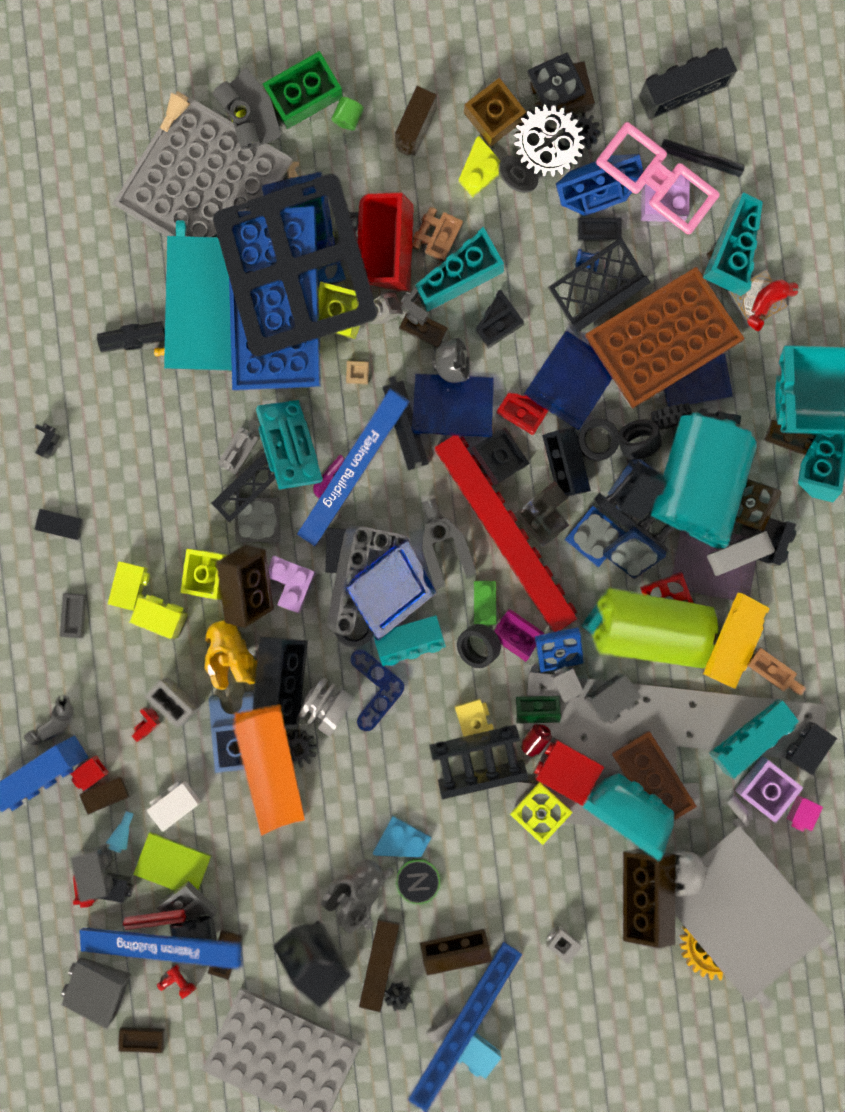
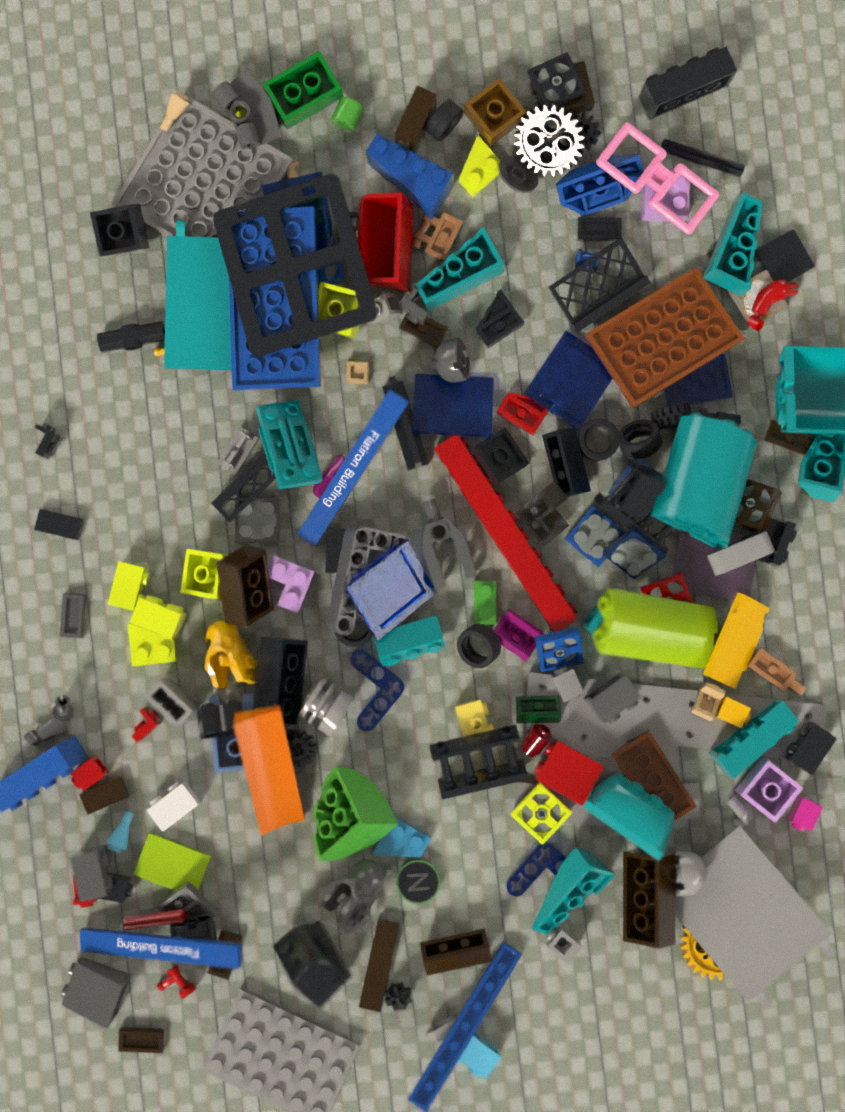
(119, 230): none -> black brick
(150, 647): none -> neon yellow wing
(217, 719): none -> black brick
(349, 815): none -> bright green brick
(412, 175): none -> blue wedge
(444, 120): none -> black tyre
(549, 862): none -> clear blue beam
(575, 881): none -> teal wedge
(707, 701): none -> tan bracket
(733, 712): none -> yellow brick
(785, 257): none -> black tile

